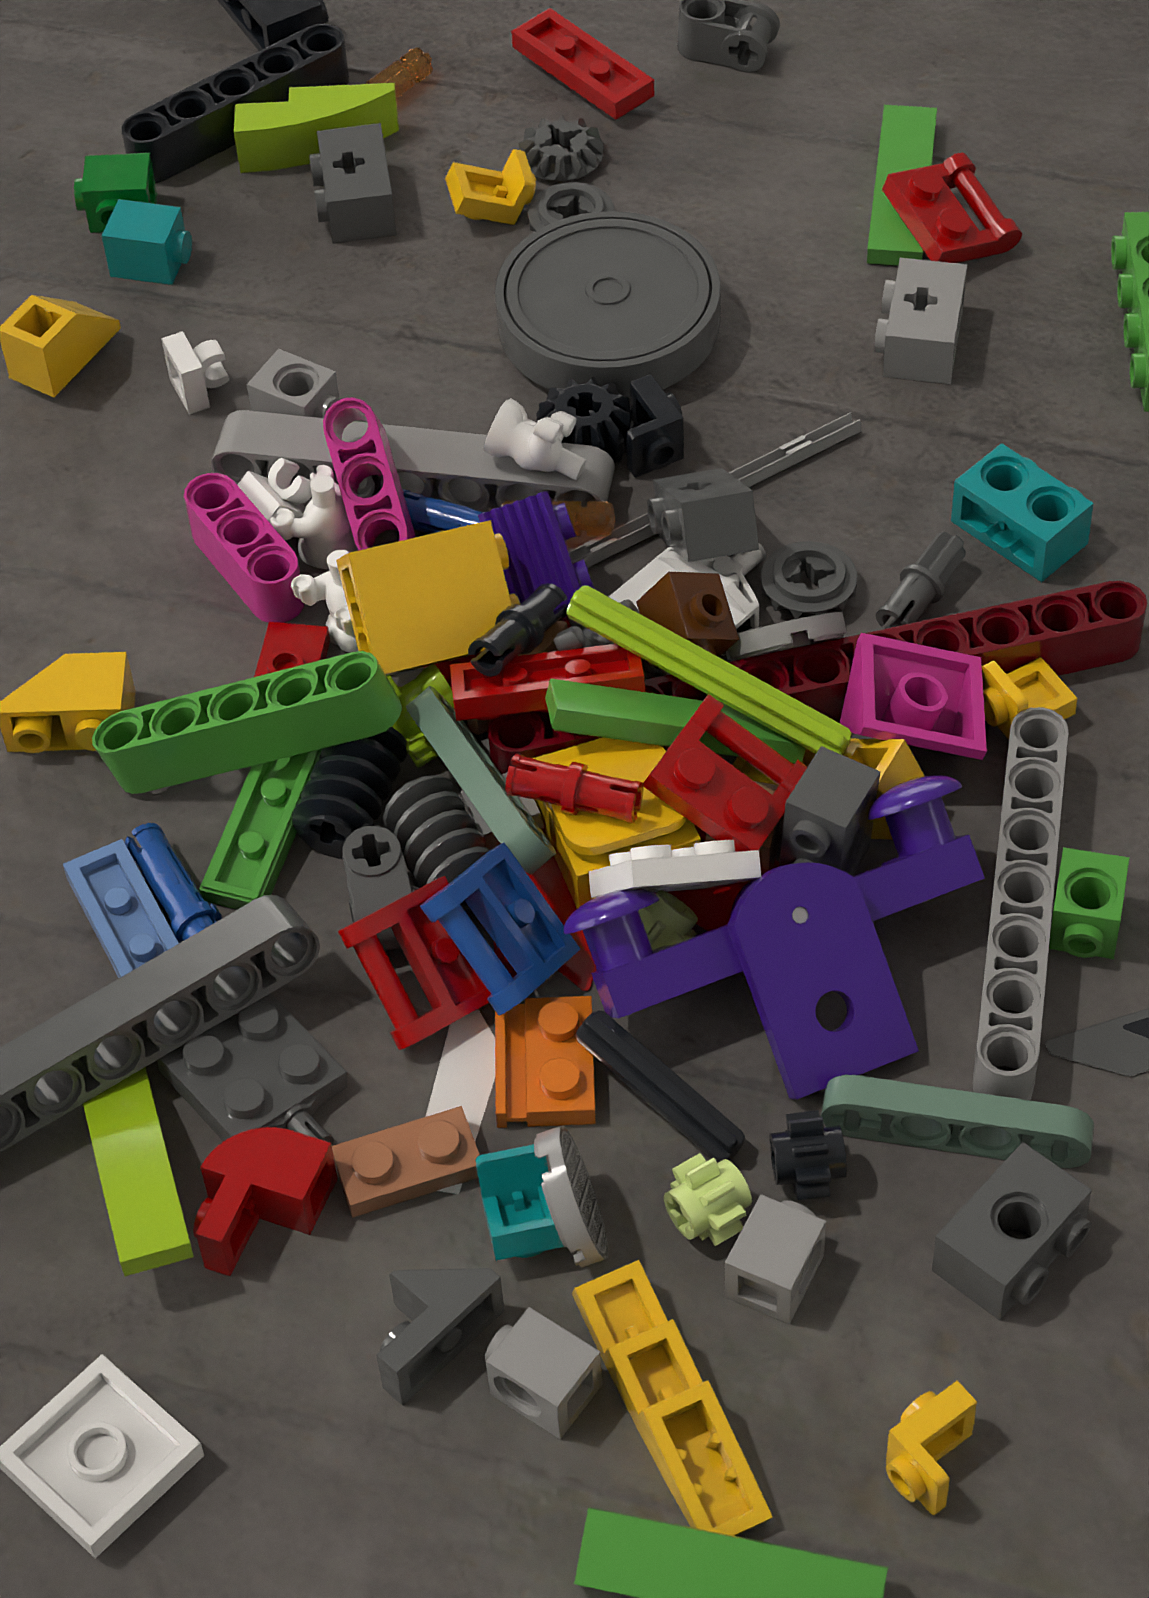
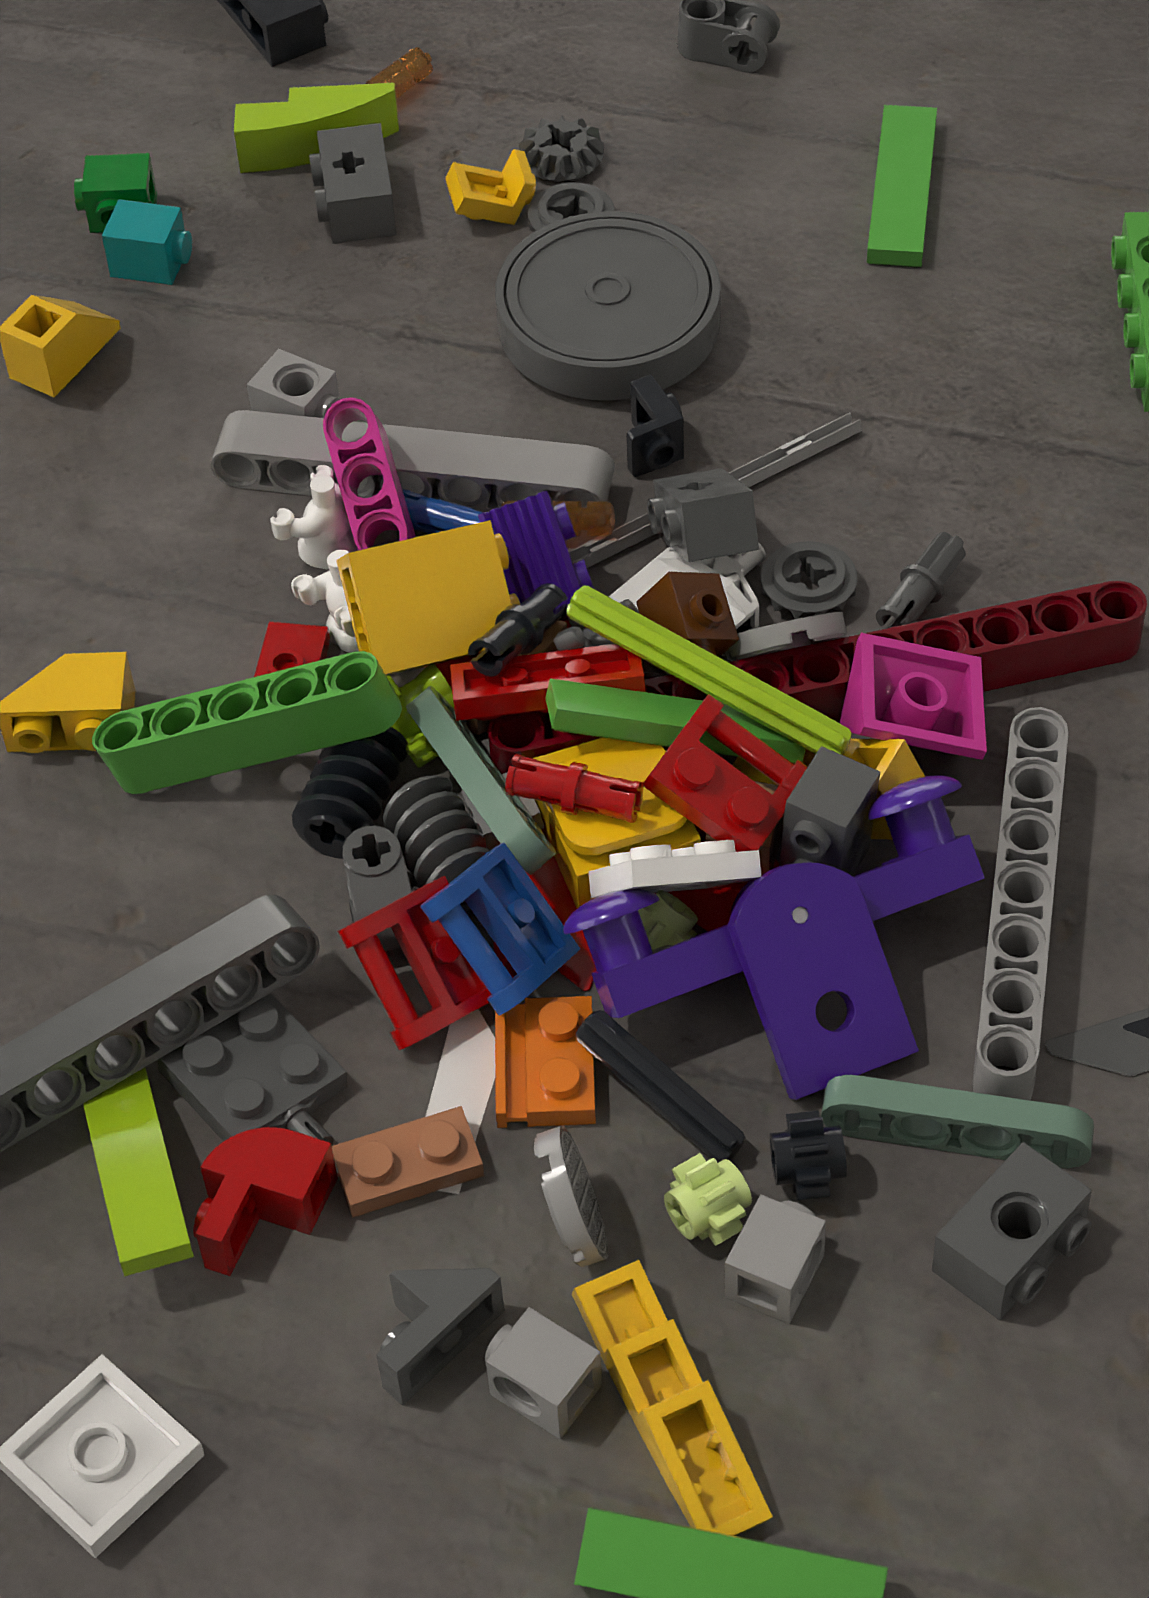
(119, 906): medium blue plate -> none
(170, 882): blue pin -> none
(194, 369): white tile -> none
(202, 116): black beam -> none
(243, 547): dark pink beam -> none
(258, 832): bright green tile -> none
(275, 491): white tile -> none
(516, 1203): teal bracket -> none
(532, 443): white piece -> none
(583, 63): red plate -> none
(600, 414): black gear -> none
(922, 321): light grey brick -> none
(925, 1434): yellow bracket -> none
(939, 220): red plate -> none
(1021, 512): teal brick -> none
(1022, 689): yellow bracket -> none
(1094, 883): bright green brick -> none

